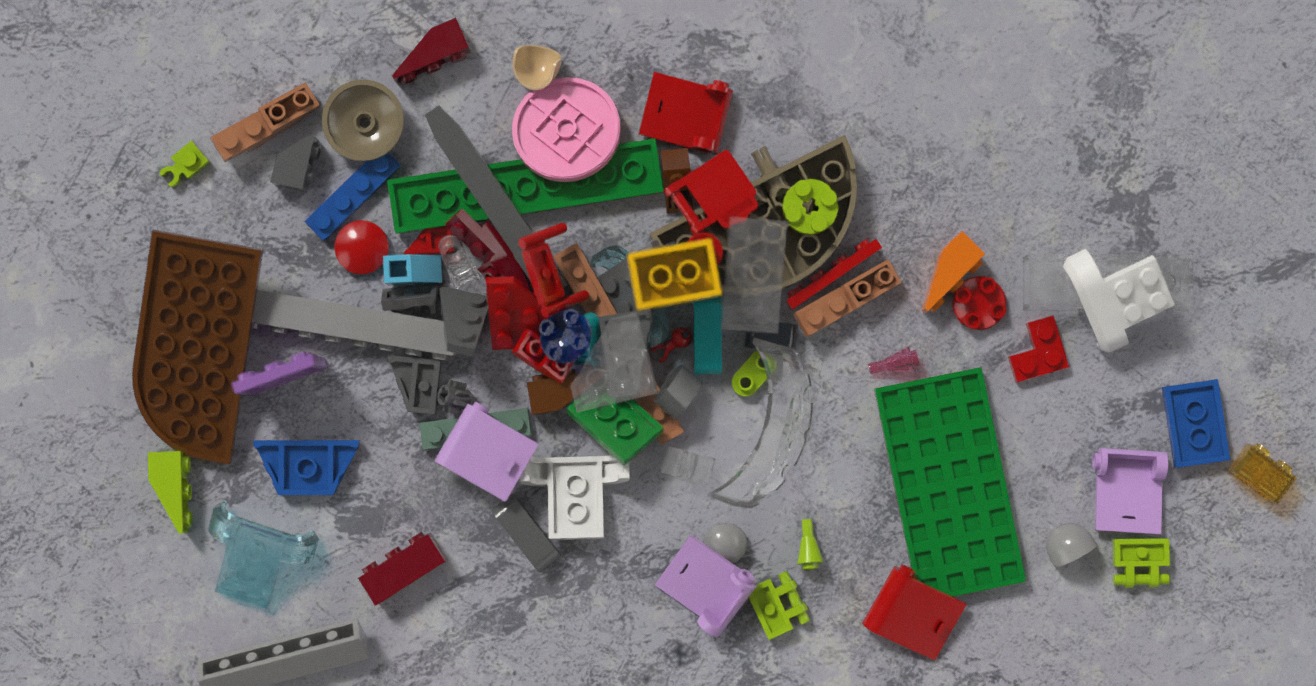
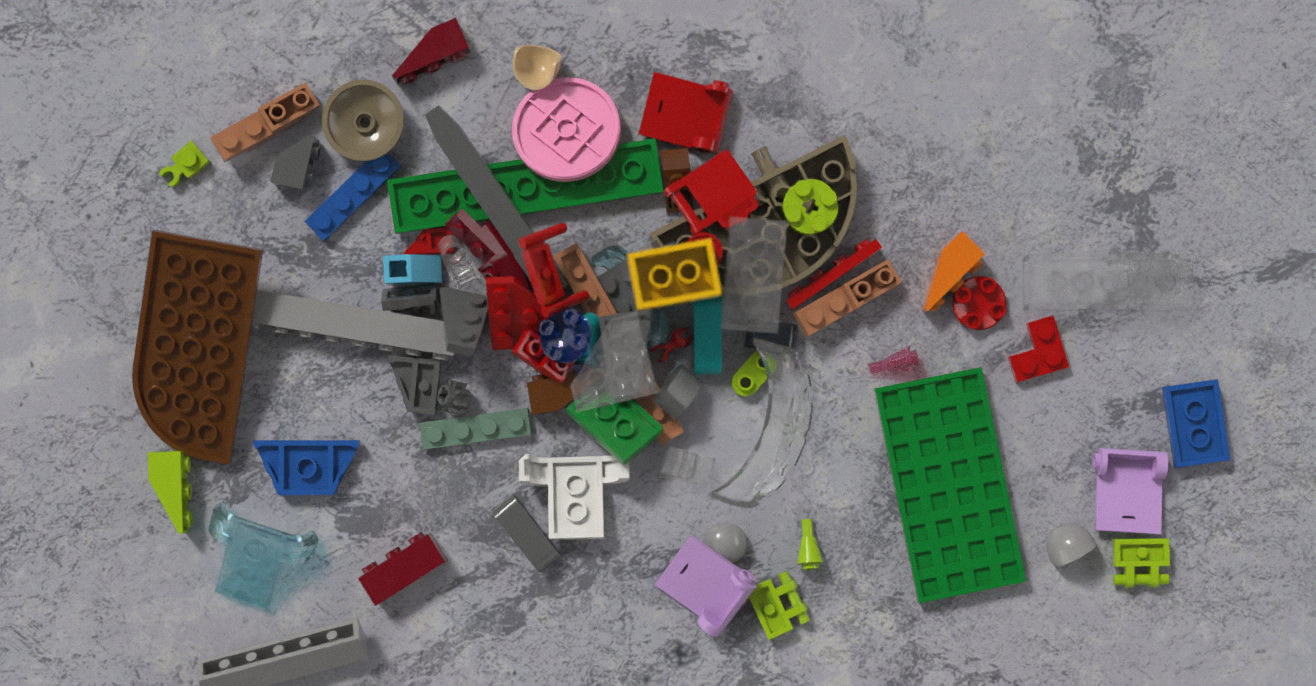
(279, 373): medium lavender plate -> none
(361, 247): red dish -> none
(486, 451): lavender door -> none
(913, 613): red door -> none
(1119, 298): white piece -> none
(1262, 473): clear yellow brick -> none

